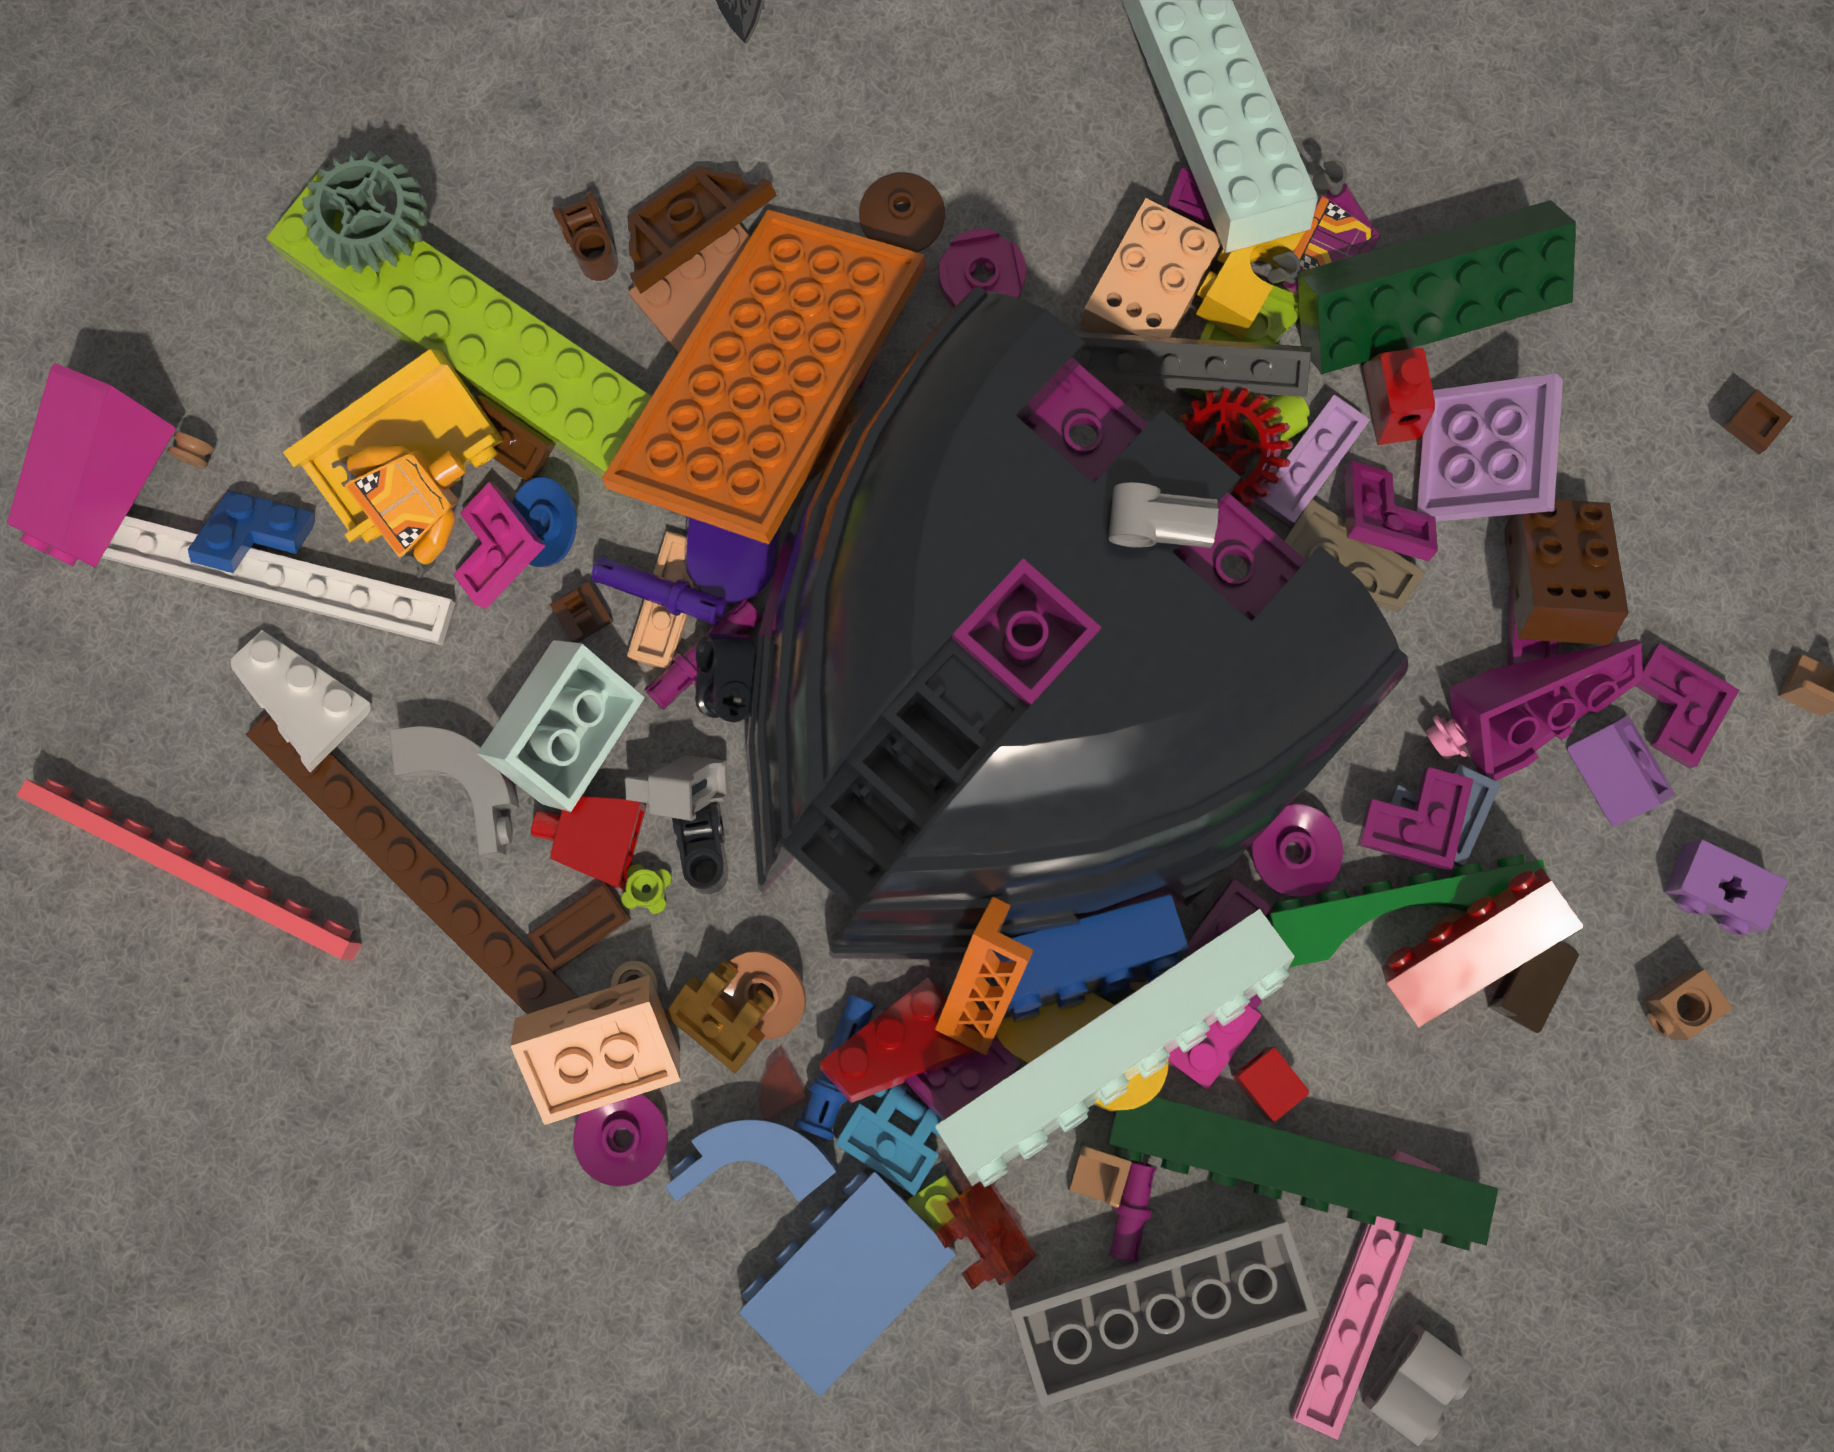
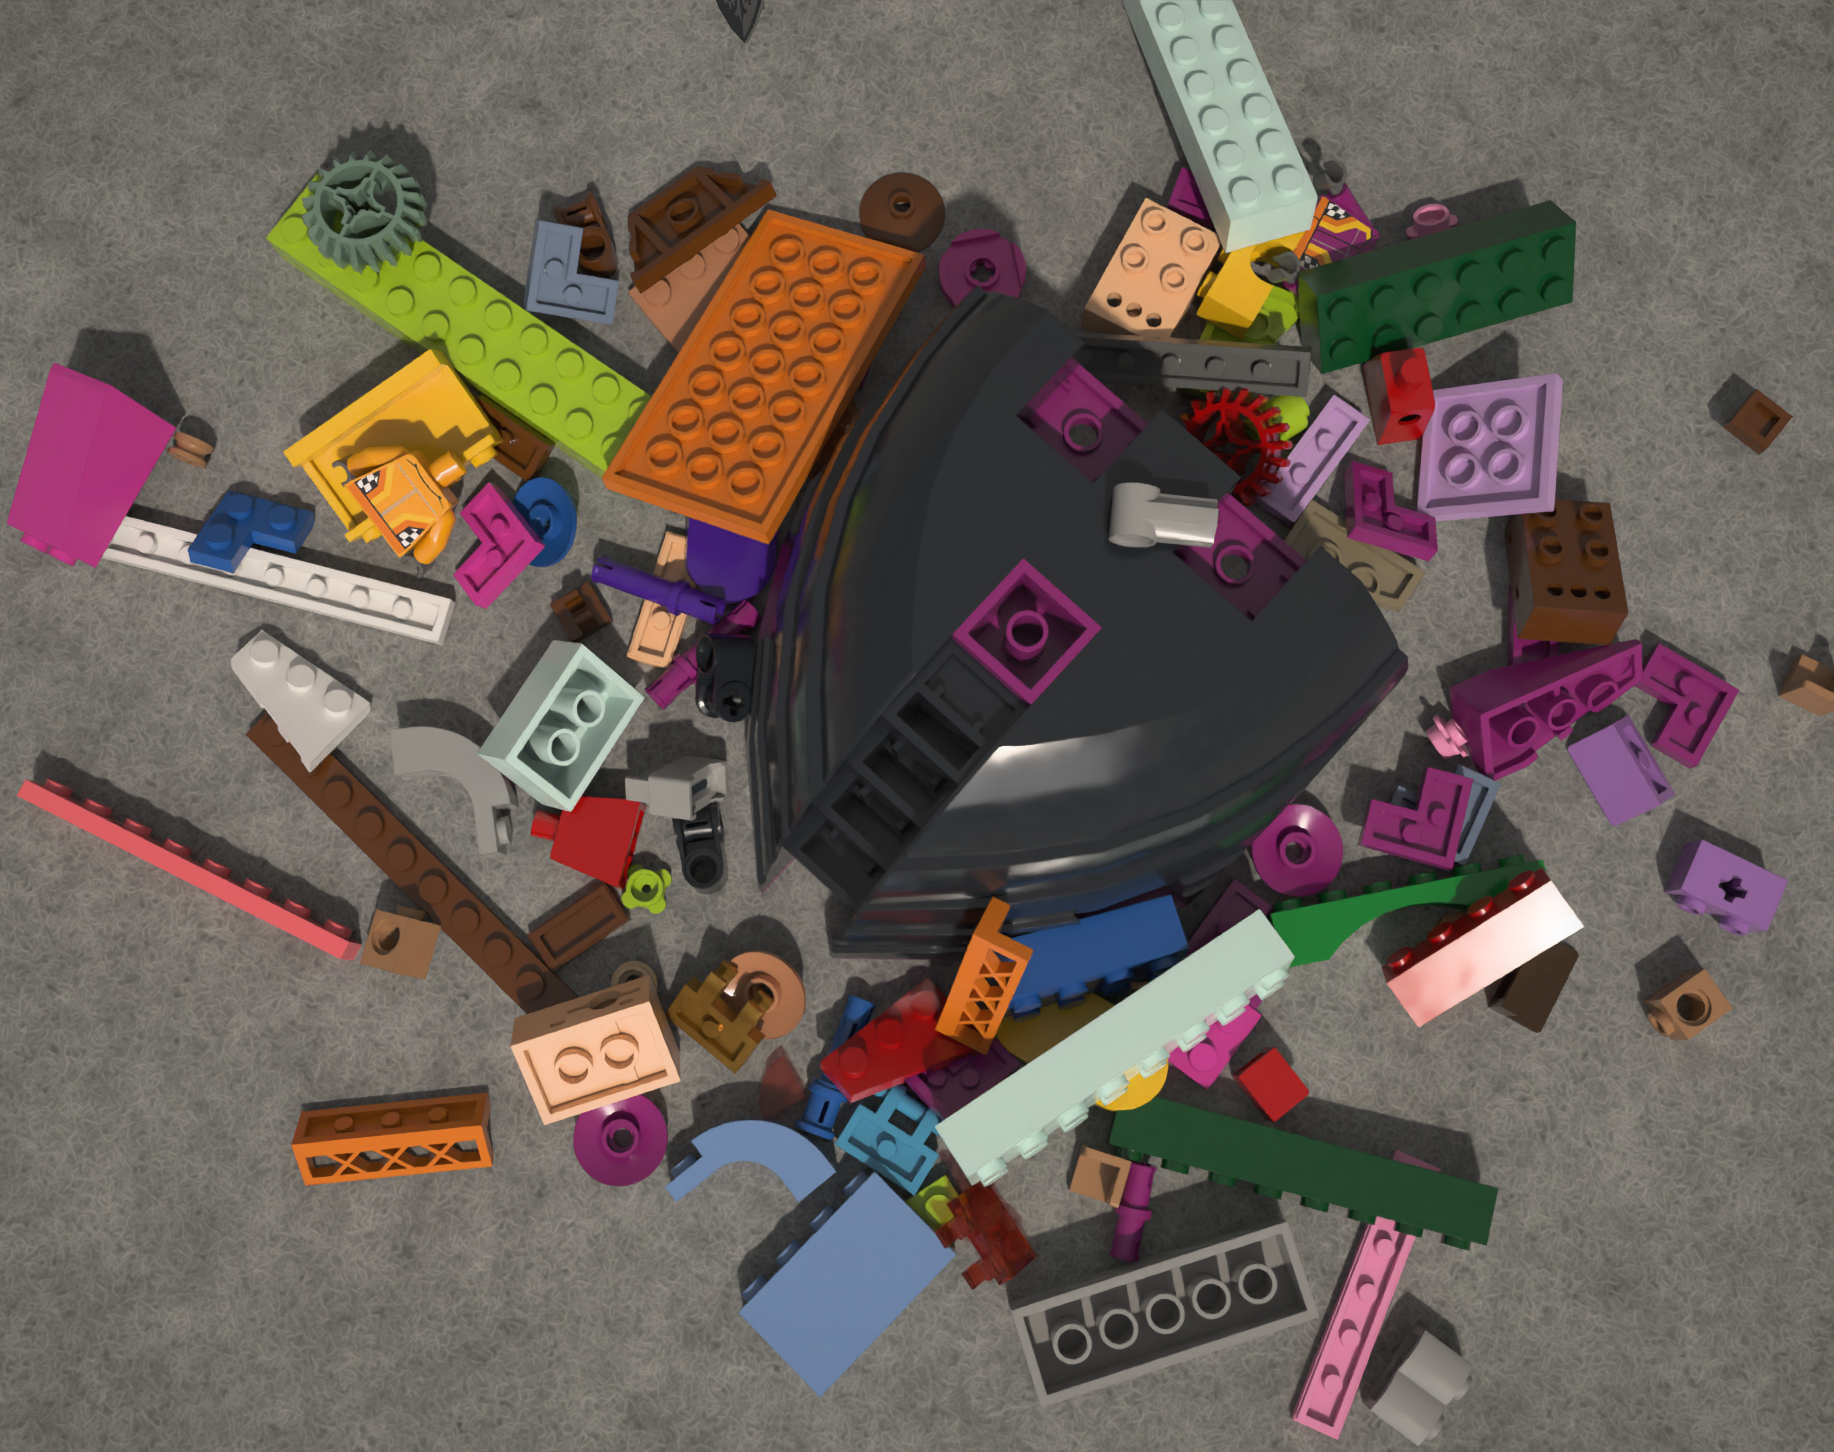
(389, 1132): none -> orange fence
(401, 942): none -> medium nougat brick
(553, 278): none -> sand blue plate
(1430, 220): none -> bright pink plate

